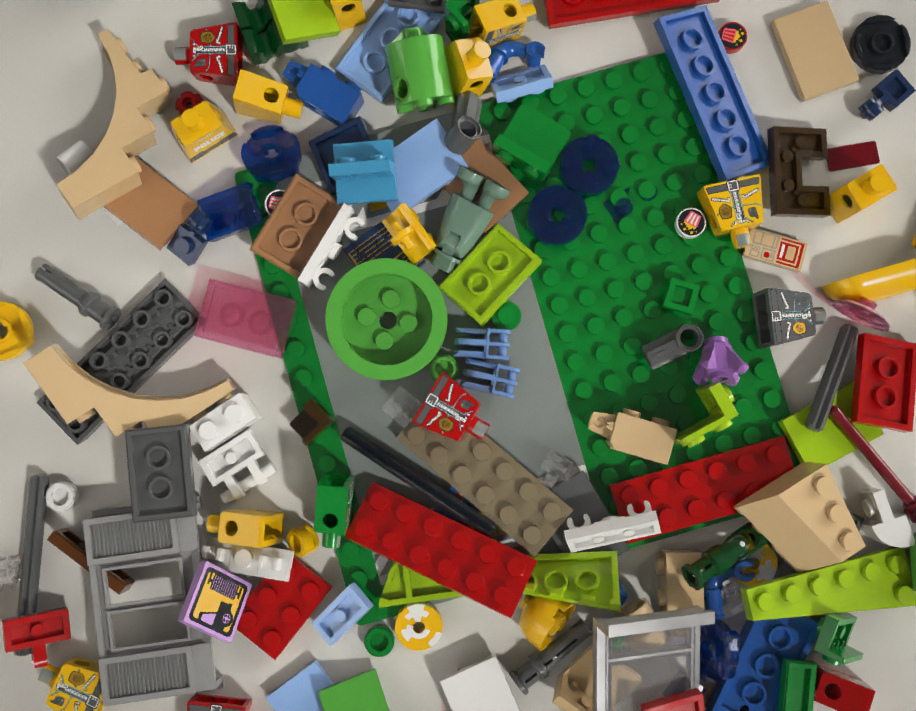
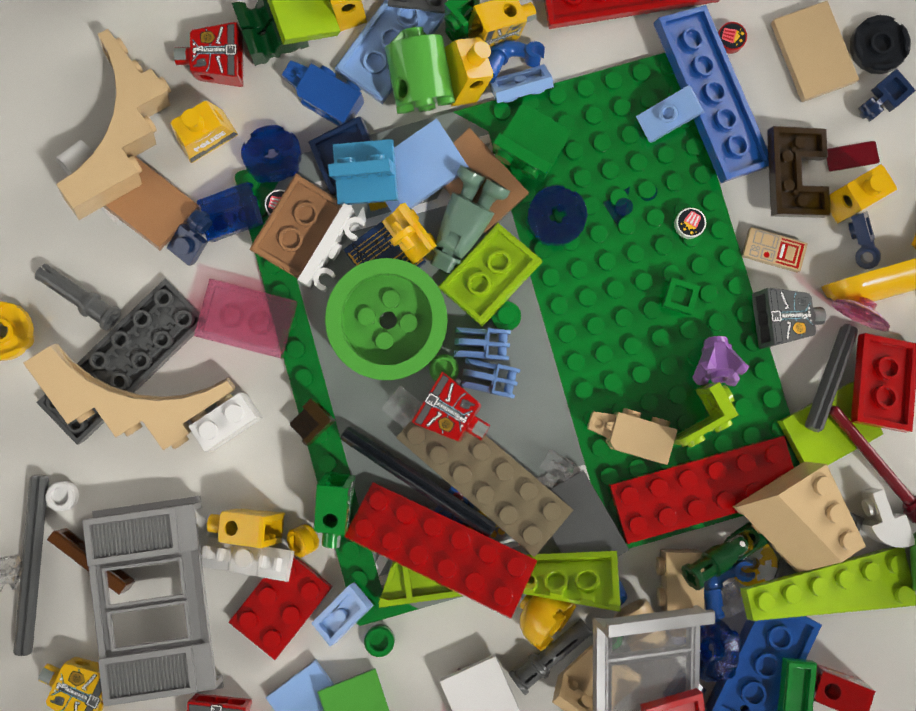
(35, 632): red plate -> none
(160, 473): dark grey tile -> none
(187, 97): red plate -> none
(215, 602): tile -> none
(232, 458): white plate -> none
(254, 95): yellow torso -> none
(418, 638): yellow piece -> none
(465, 123): dark grey piece -> none
(590, 149): clear blue plate -> none
(612, 529): white plate -> none
(670, 114): none -> light blue plate
(670, 347): dark grey piece -> none
(733, 208): torso -> none
(833, 639): green bracket -> none
(862, 230): none -> dark blue plate

